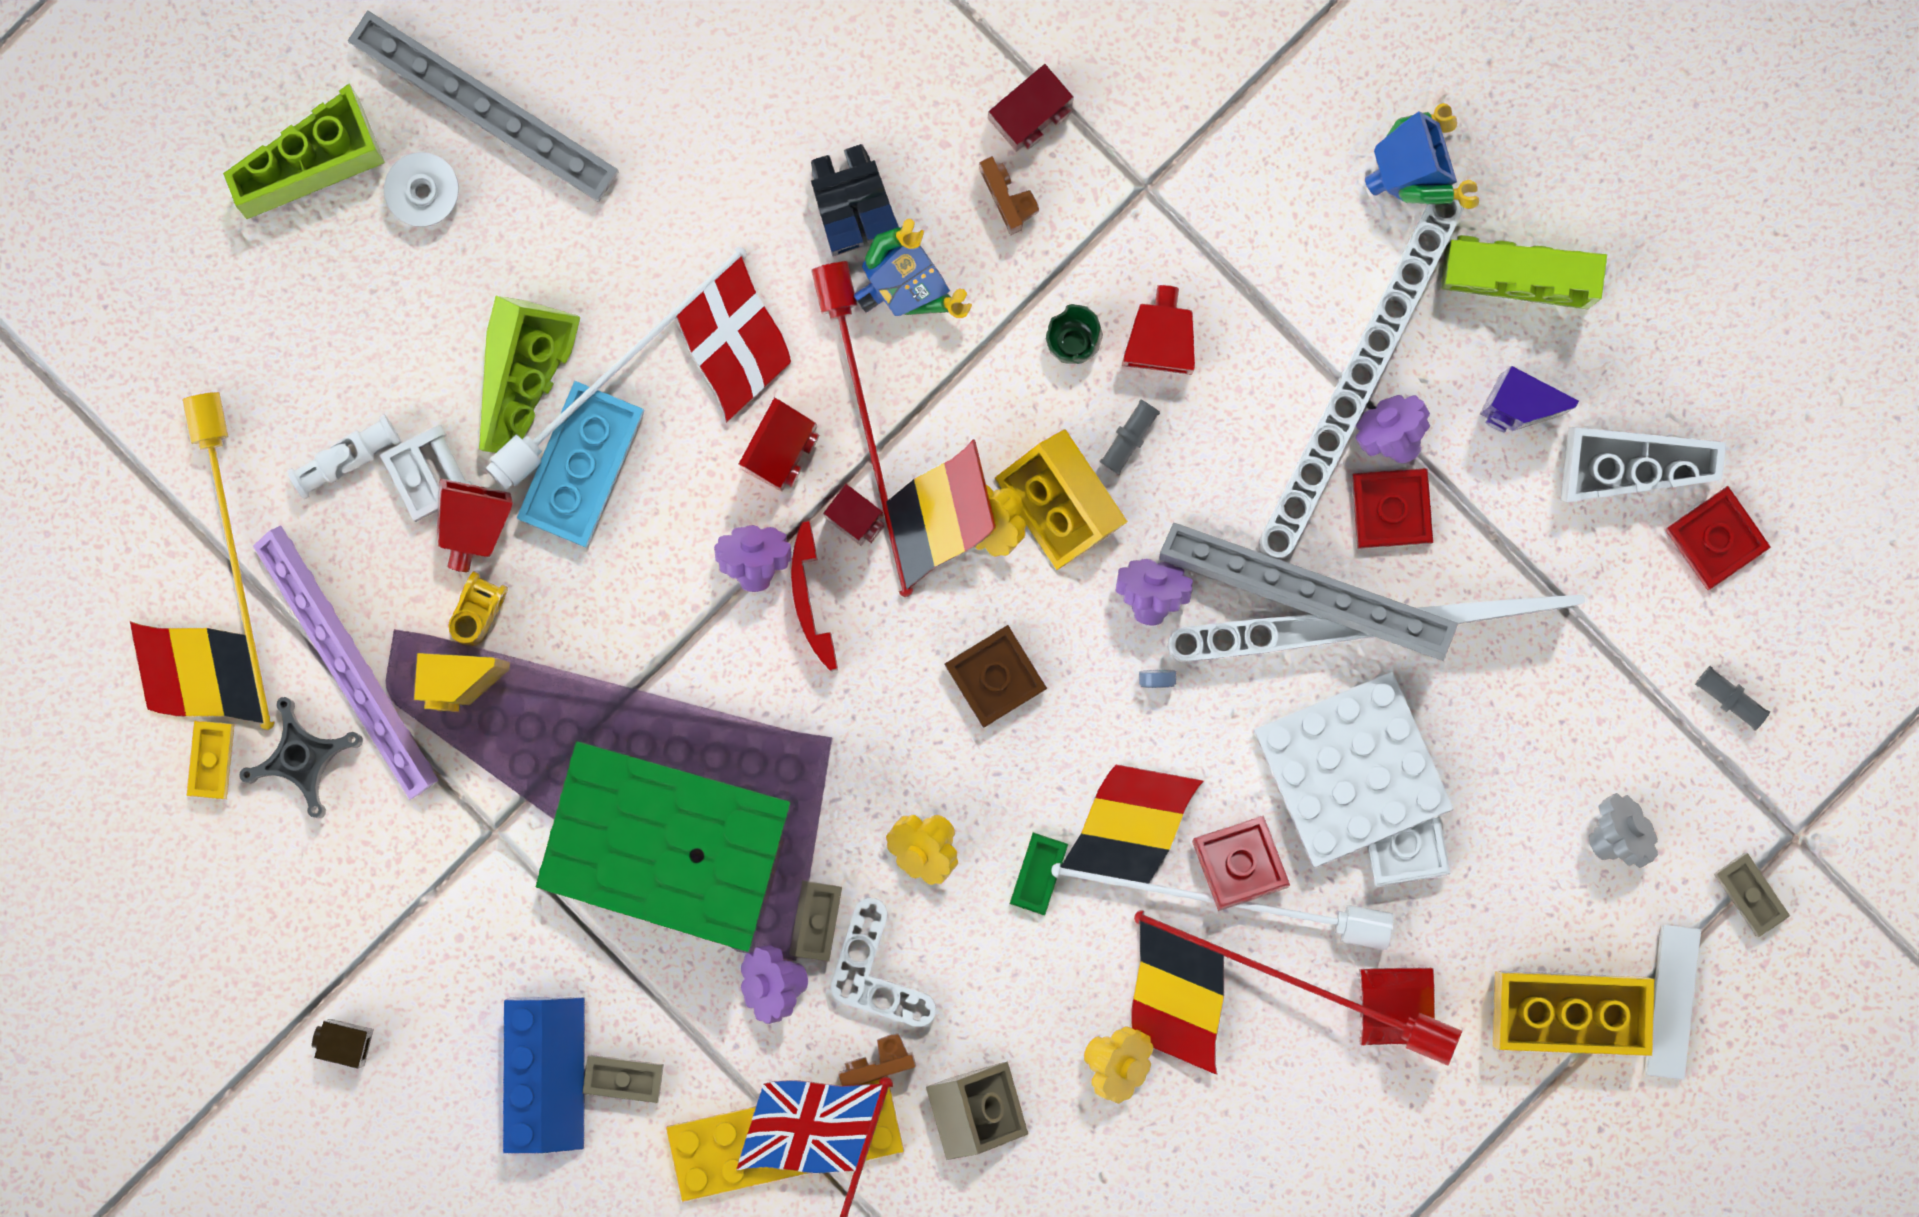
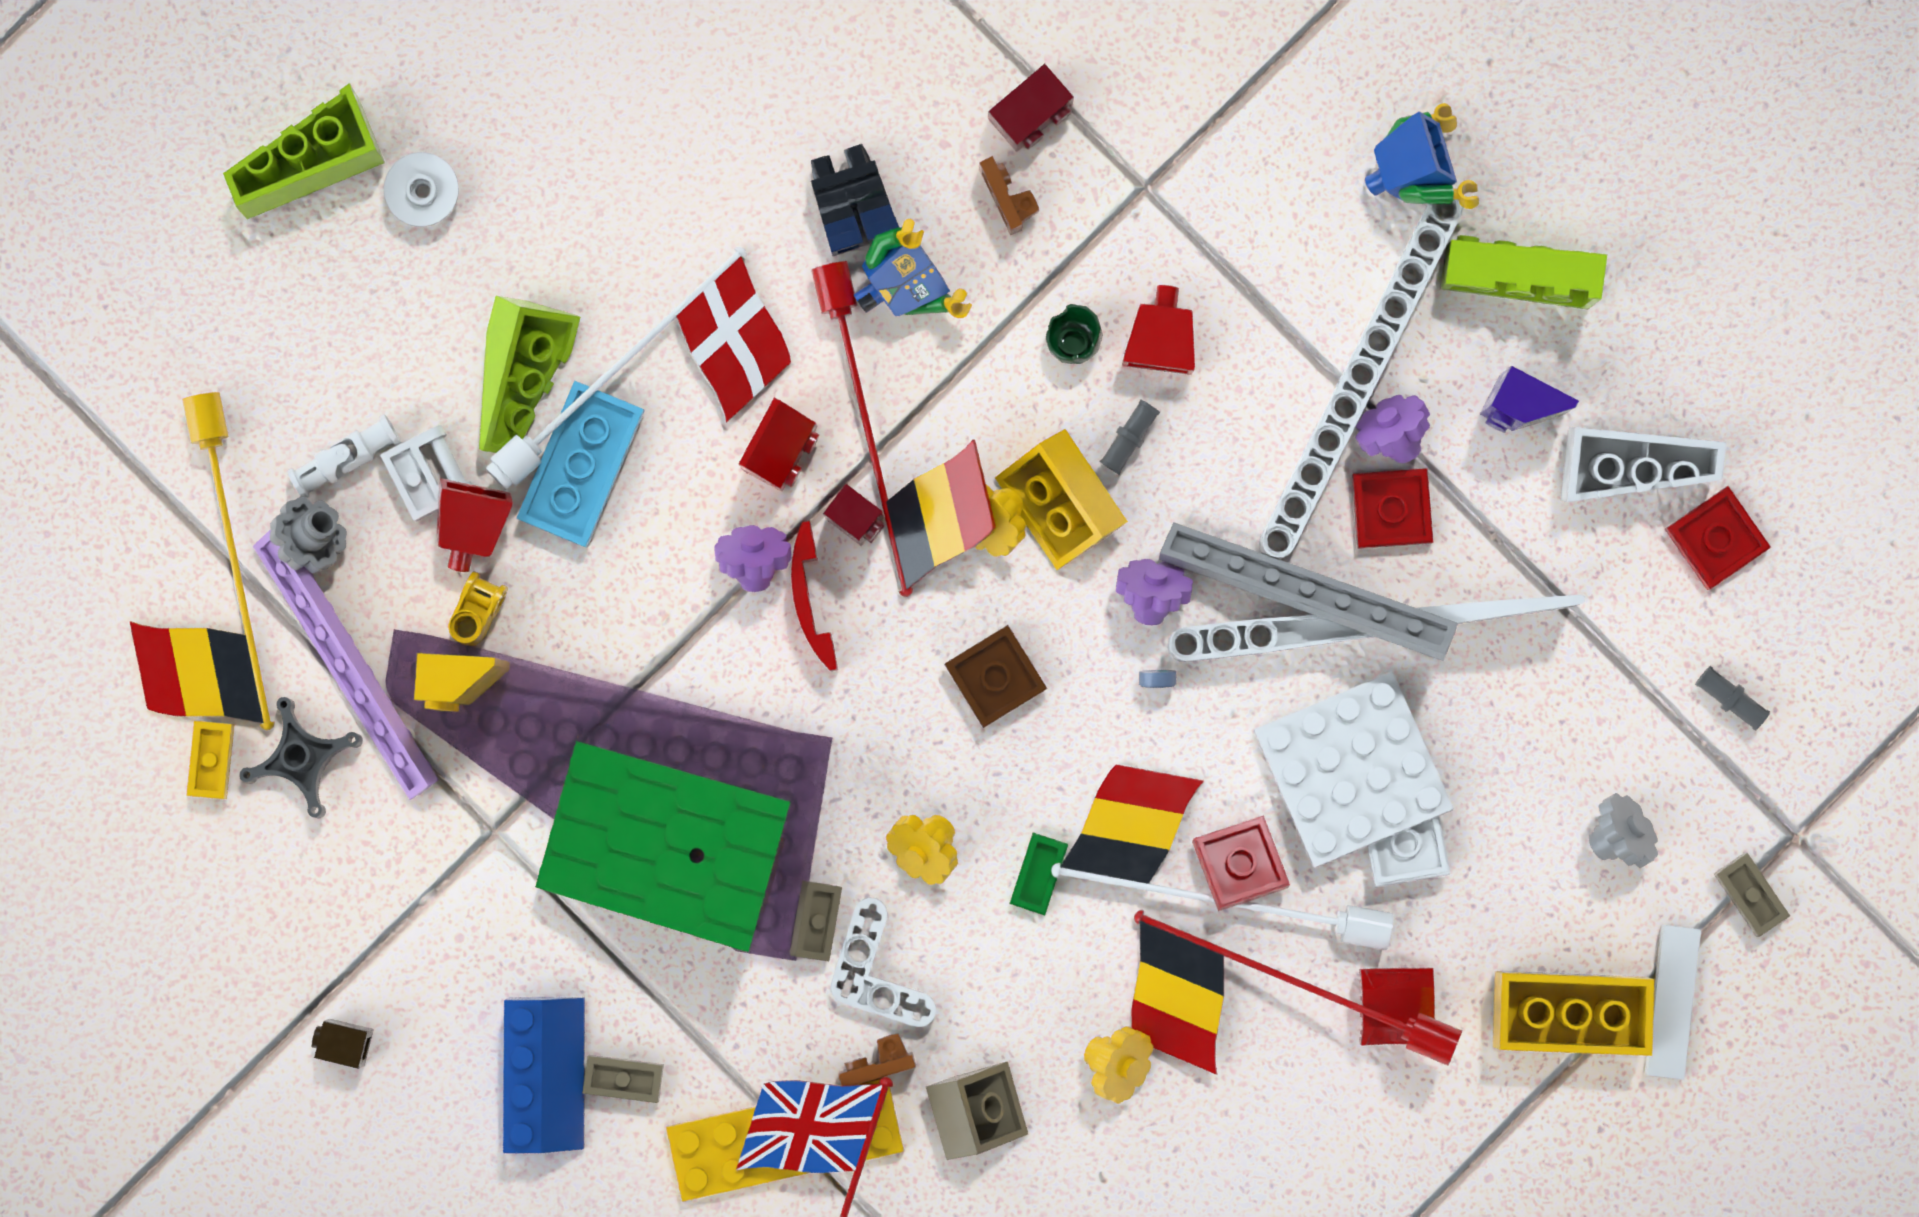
(308, 534): none -> light grey plant
(483, 106): light grey plate -> none
(771, 983): medium lavender plant -> none

